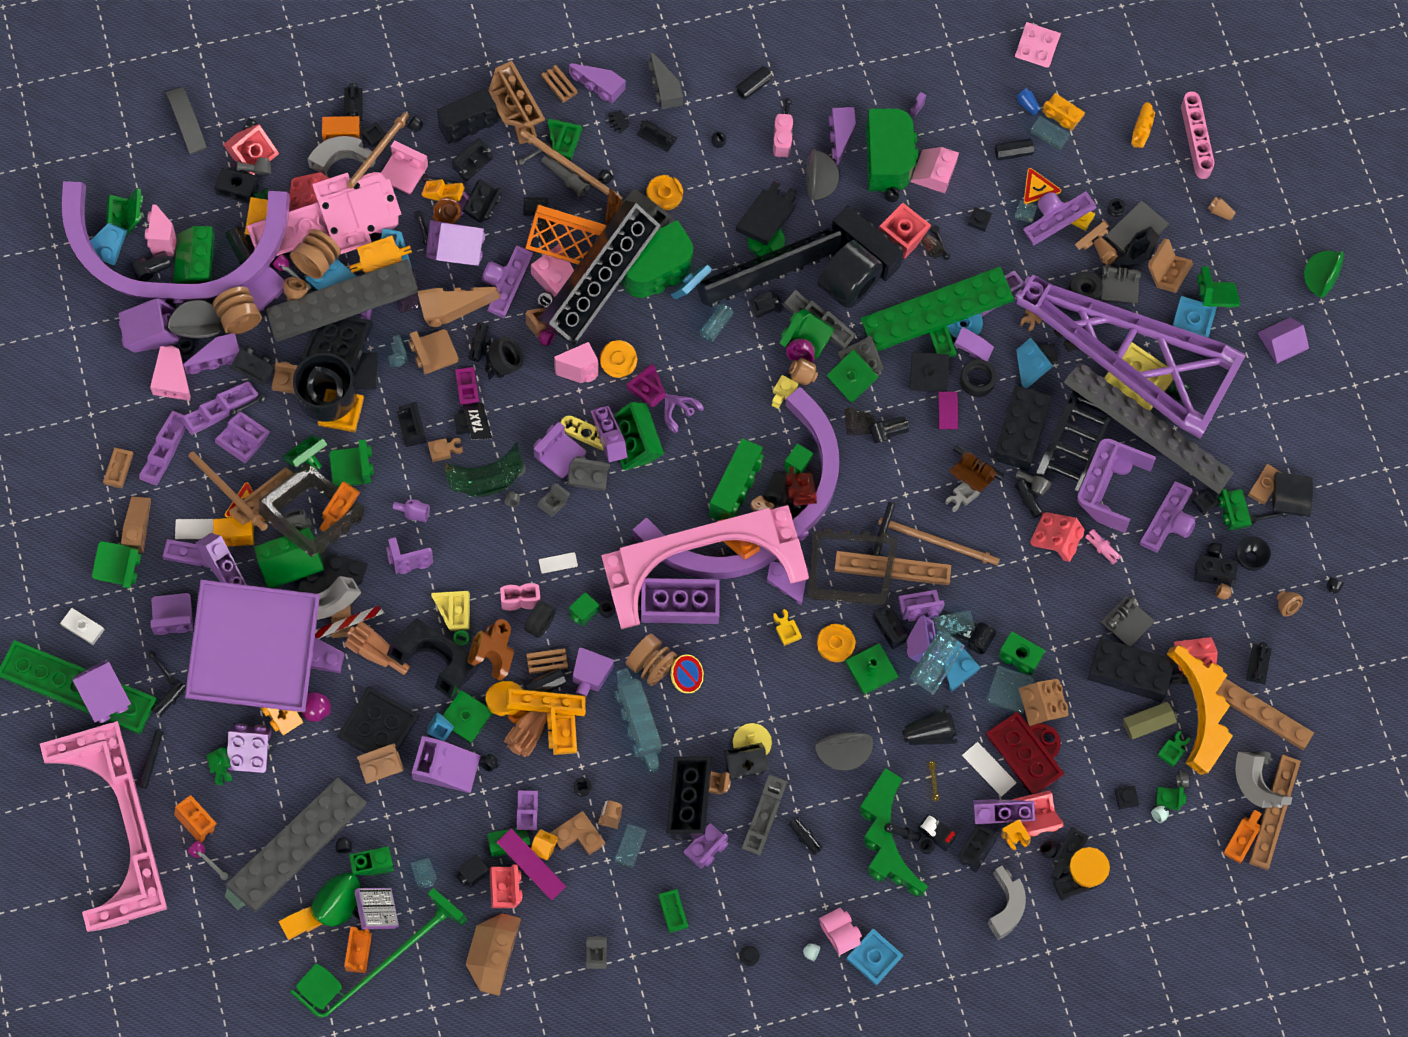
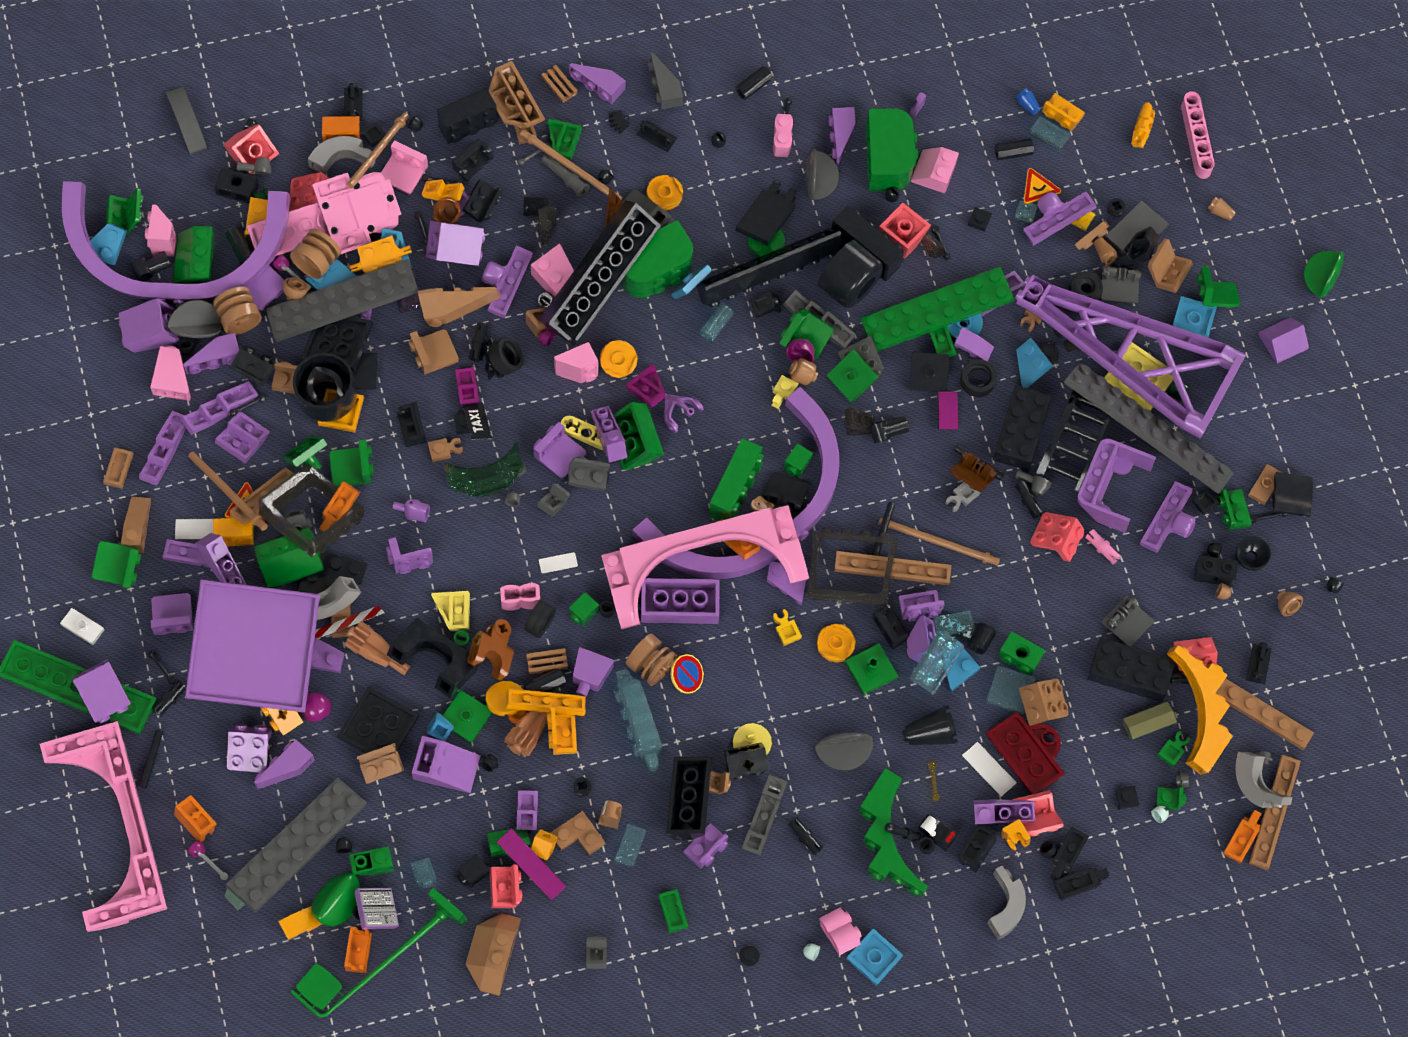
(218, 764): green plate -> none
(289, 764): none -> medium lavender slope
(400, 355): clear light blue bracket -> none
(567, 220): orange fence -> none
(801, 488): clear red bracket -> none
(1037, 44): bright pink bracket -> none
(1089, 867): light orange tile -> none

